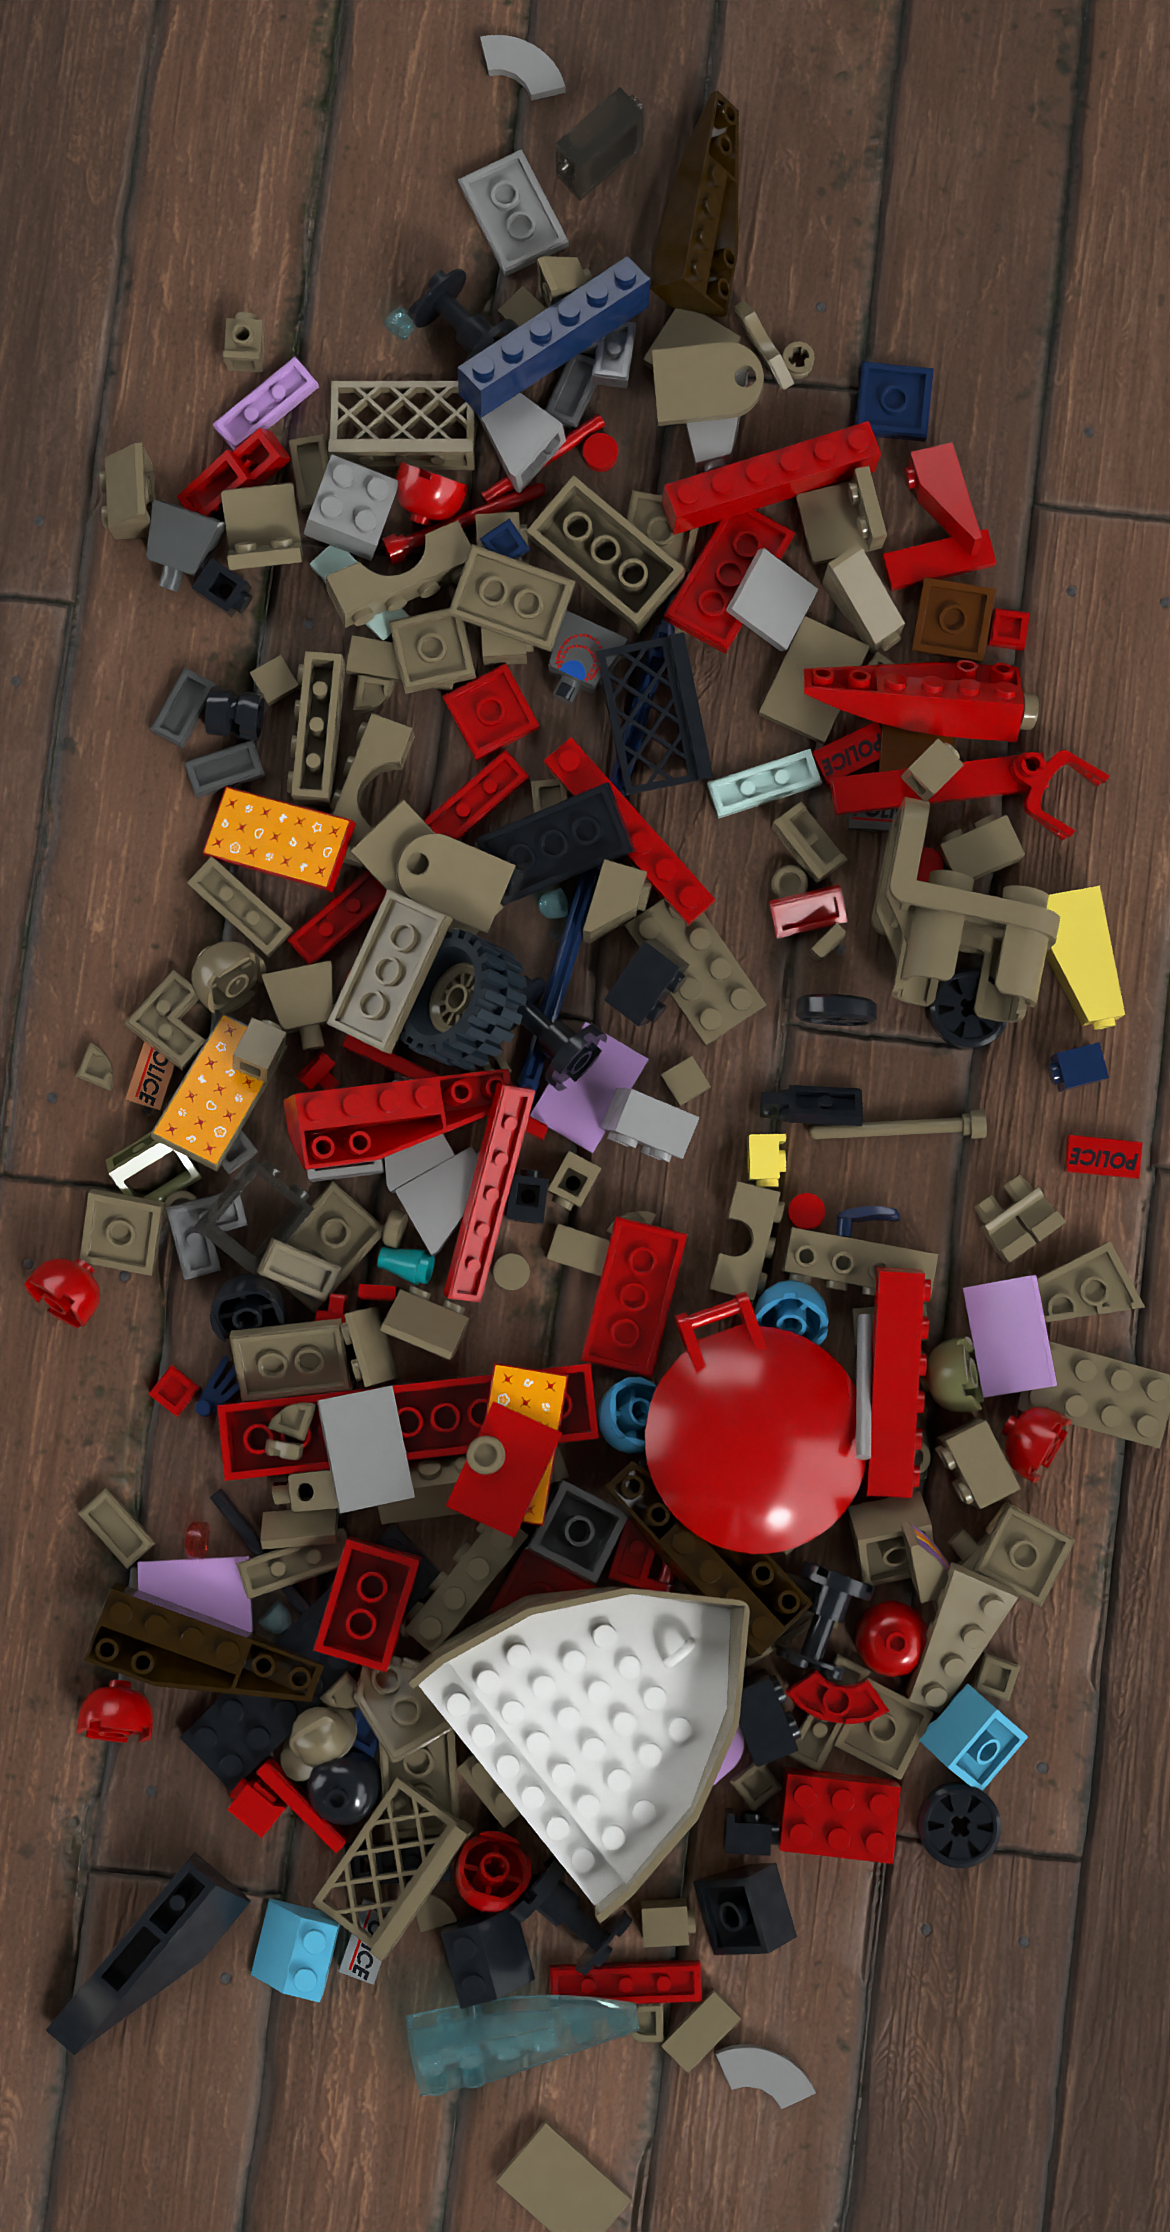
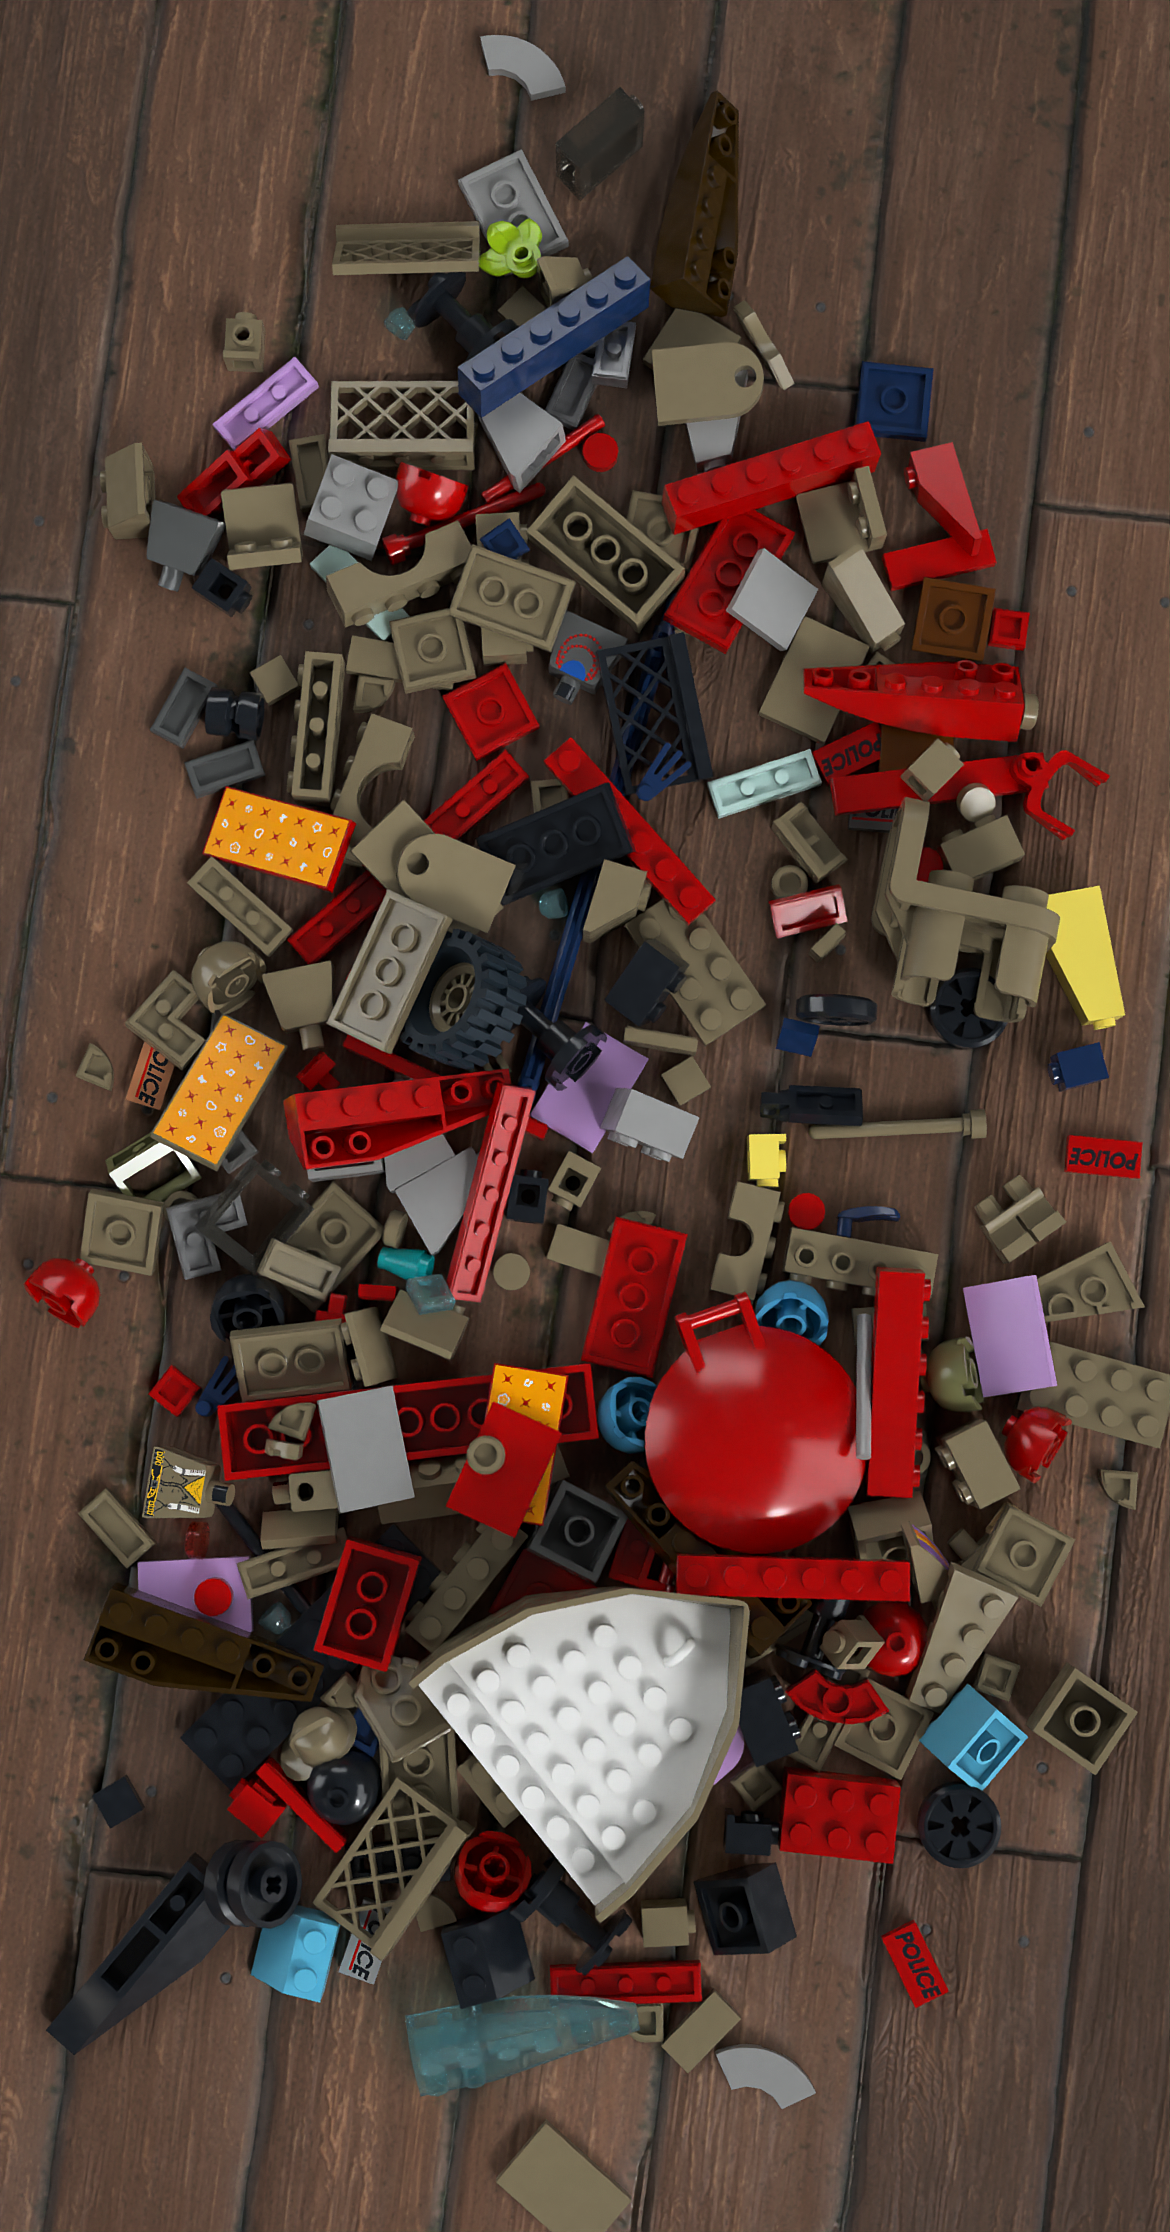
(116, 1713): red cylinder -> none
(118, 1801): none -> black tile
(184, 1485): none -> dark tan torso
(213, 1596): none -> red tile
(253, 1883): none -> black wheel
(259, 1049): dark tan brick -> none
(407, 248): none -> dark tan fence
(430, 1294): none -> clear light blue tile
(509, 246): none -> lime plate
(652, 783): none -> dark blue piece
(660, 1041): none -> dark tan tile
(793, 1577): none -> red brick
(797, 1037): none -> dark blue tile
(804, 350): dark tan bush -> none
(845, 1637): none -> dark tan brick
(914, 1963): none -> red tile
(975, 802): none -> dark tan tile
(1081, 1718): none -> dark tan brick
(1120, 1486): none -> dark tan tile

